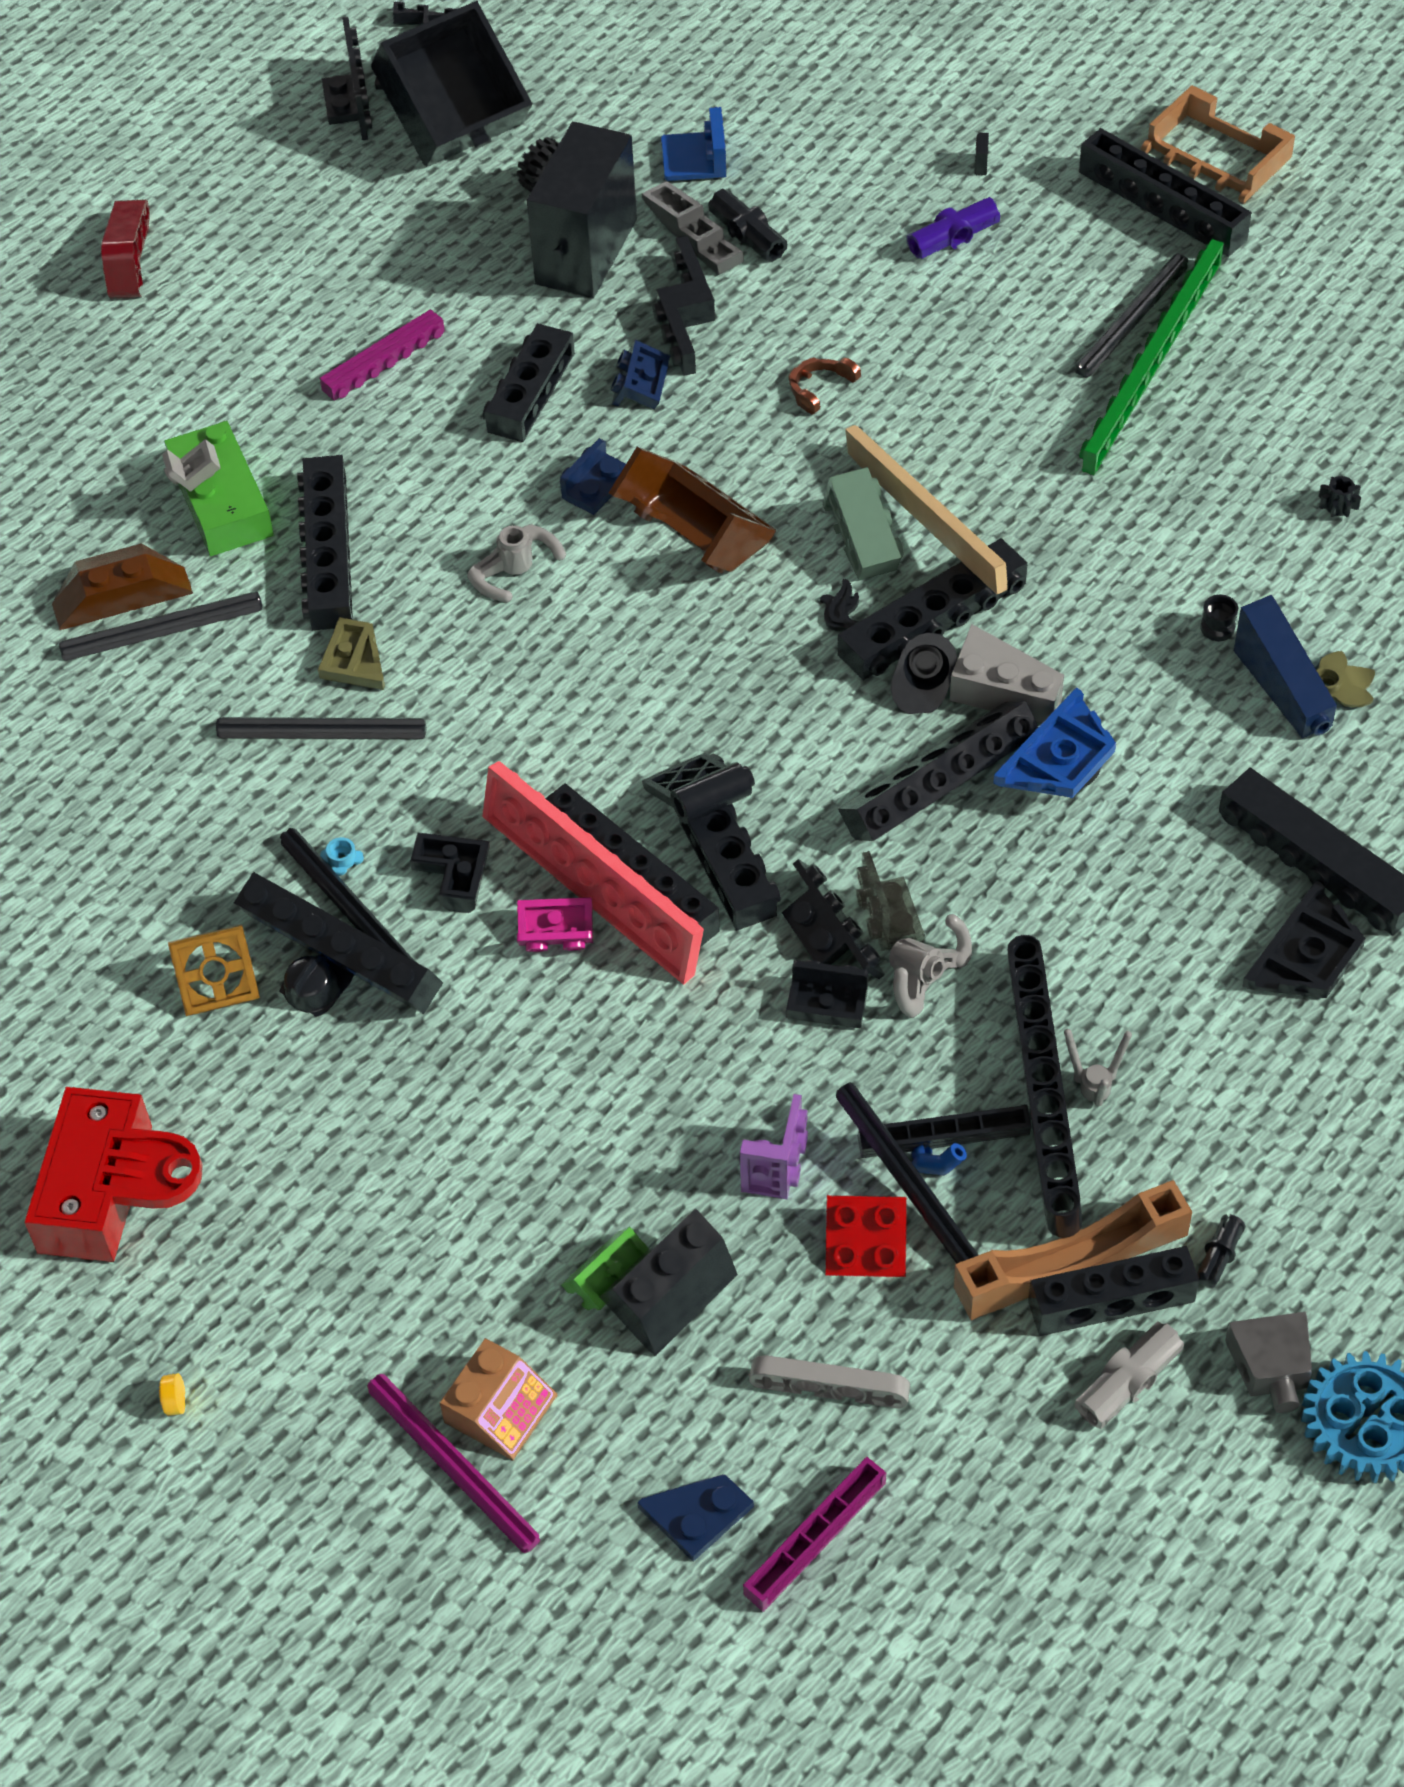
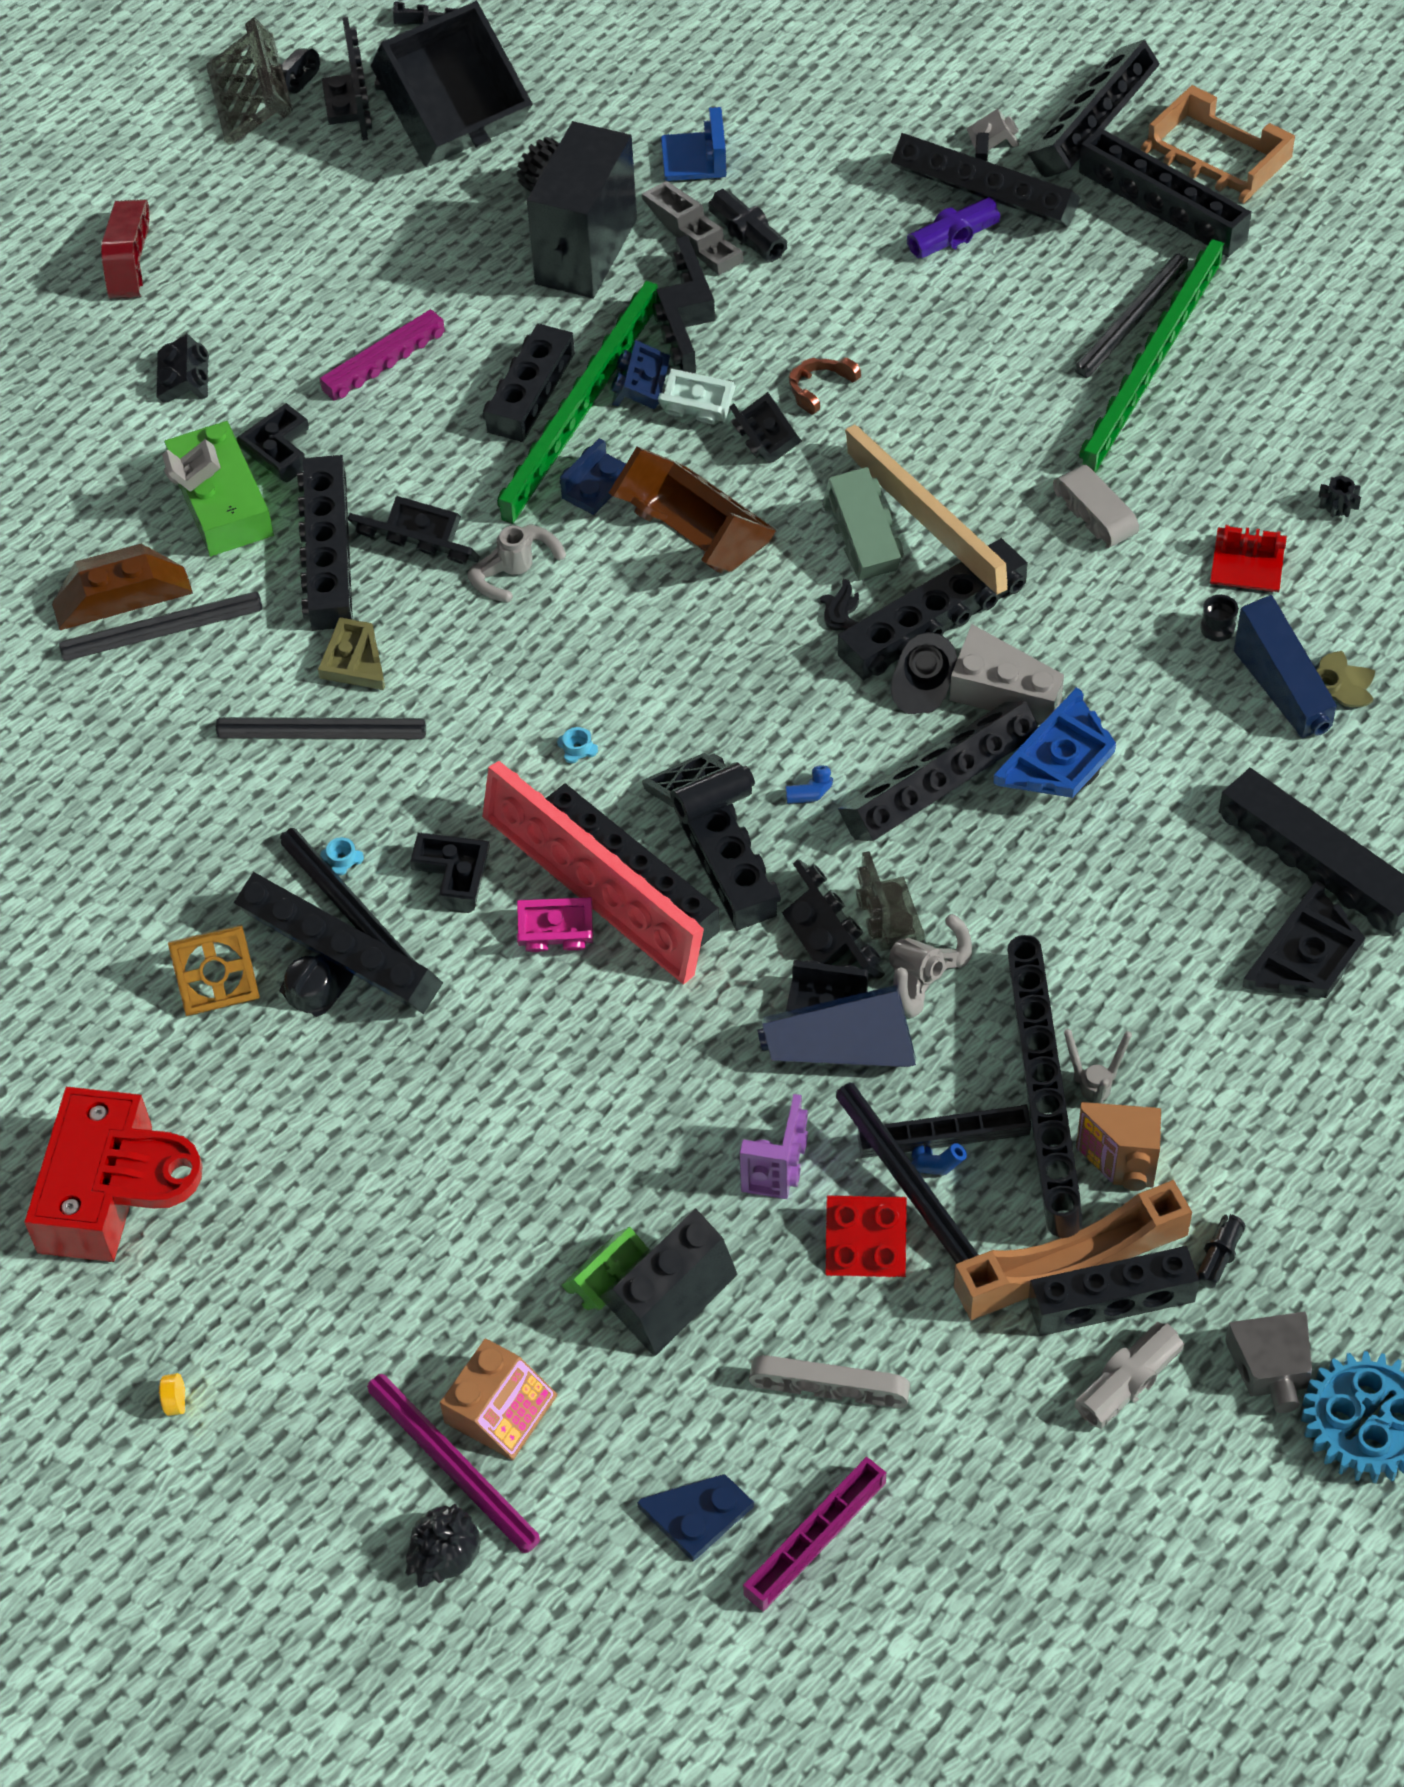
(182, 368): none -> black bracket
(266, 72): none -> clear smoke fence
(270, 442): none -> black brick
(295, 65): none -> black beam
(421, 525): none -> black bracket
(442, 1545): none -> black hair
(573, 737): none -> medium azure plate
(576, 406): none -> green plate
(697, 395): none -> light aqua bracket
(766, 427): none -> black bracket
(814, 789): none -> blue arm
(847, 1030): none -> dark blue slope
(985, 179): none -> black brick
(997, 127): none -> light grey bracket
(1093, 108): none -> black brick
(1097, 505): none -> light grey beam
(1121, 1142): none -> medium nougat slope
(1248, 559): none -> red hinge

